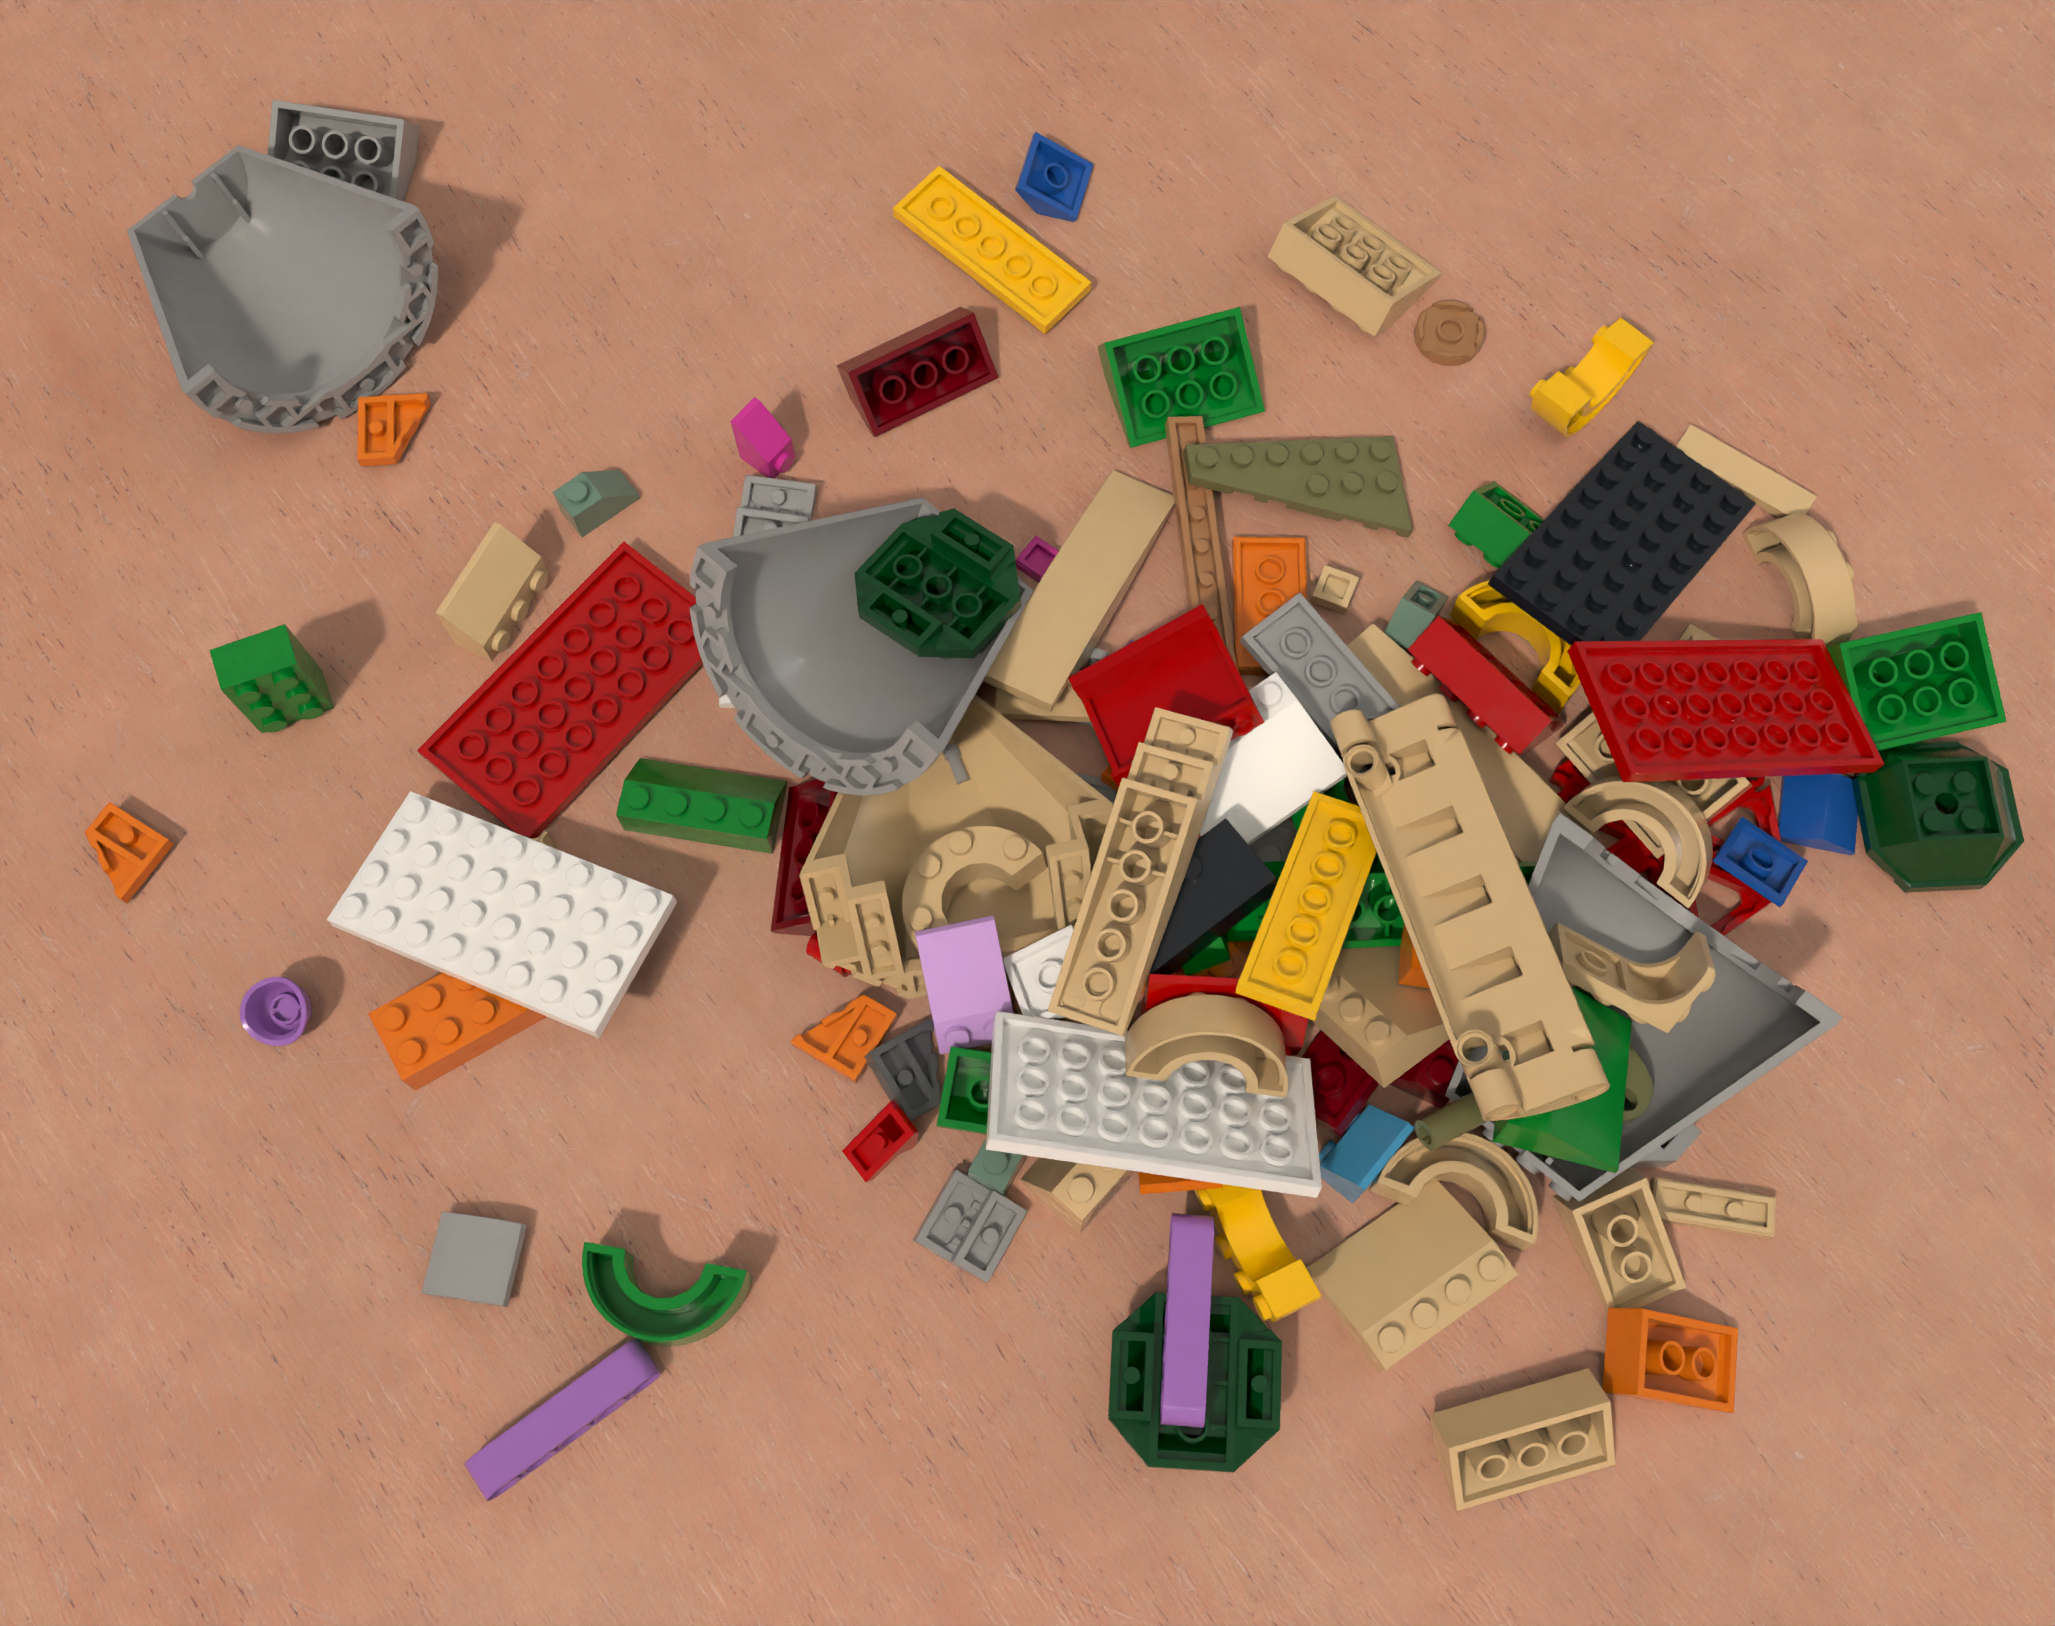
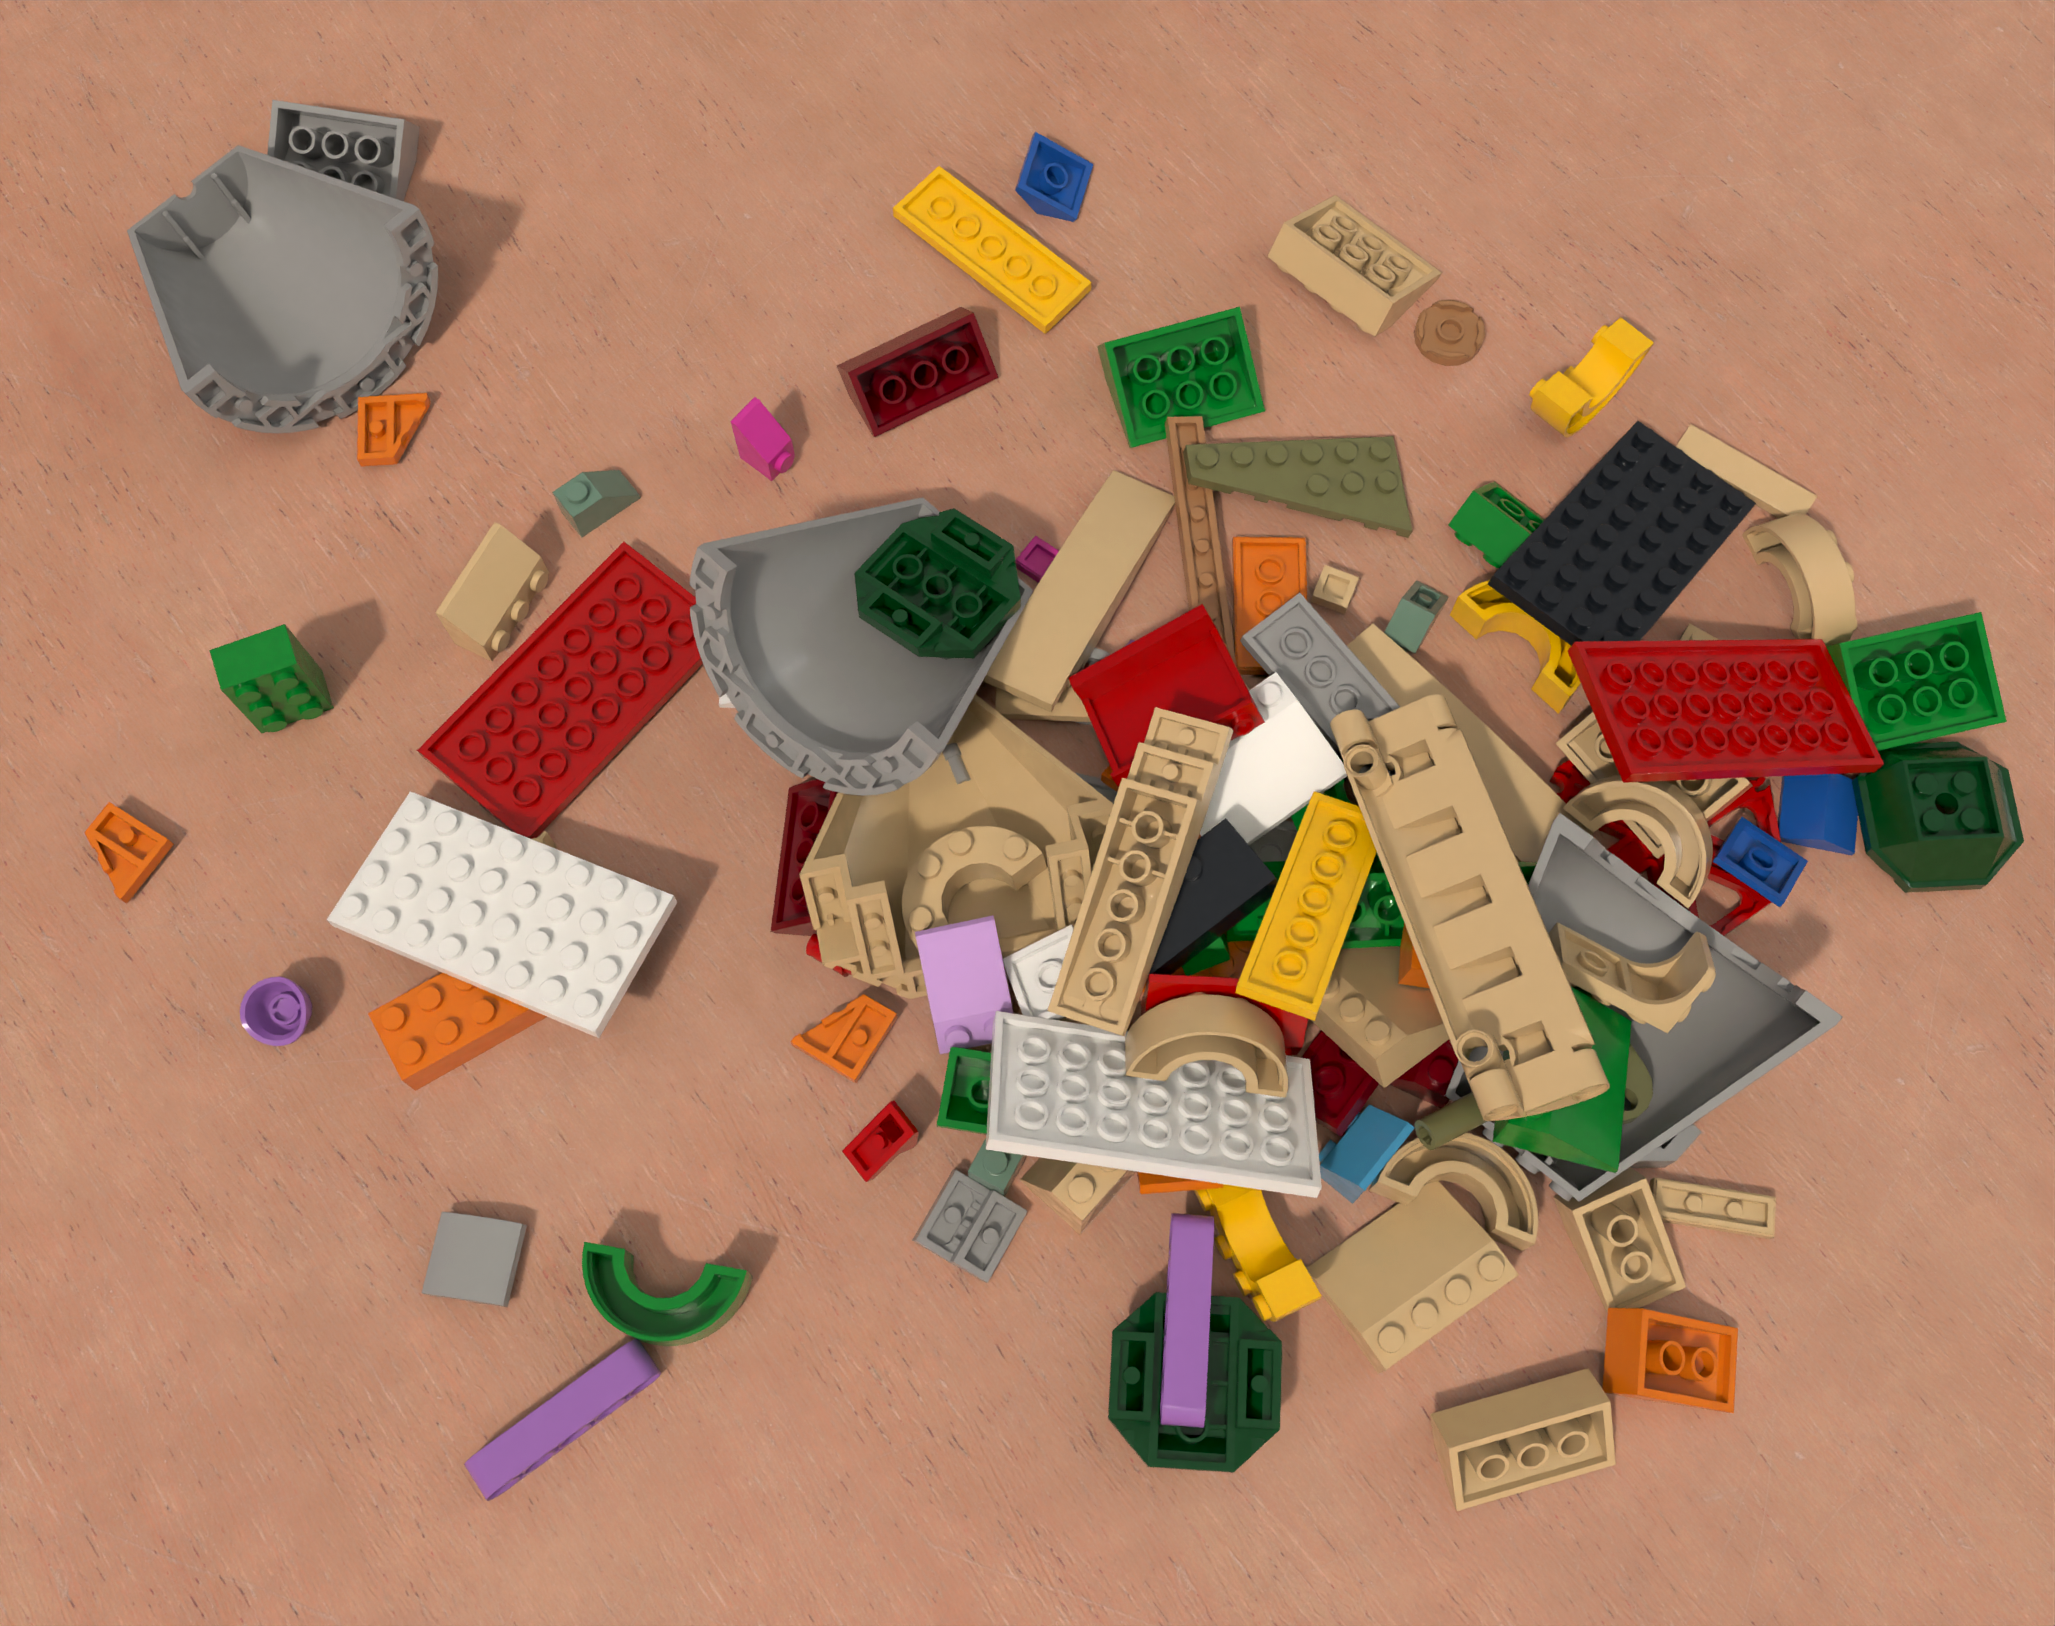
(702, 805): green slope -> none
(773, 504): light grey slope -> none
(908, 1070): dark grey wing -> none
(1485, 686): red slope -> none

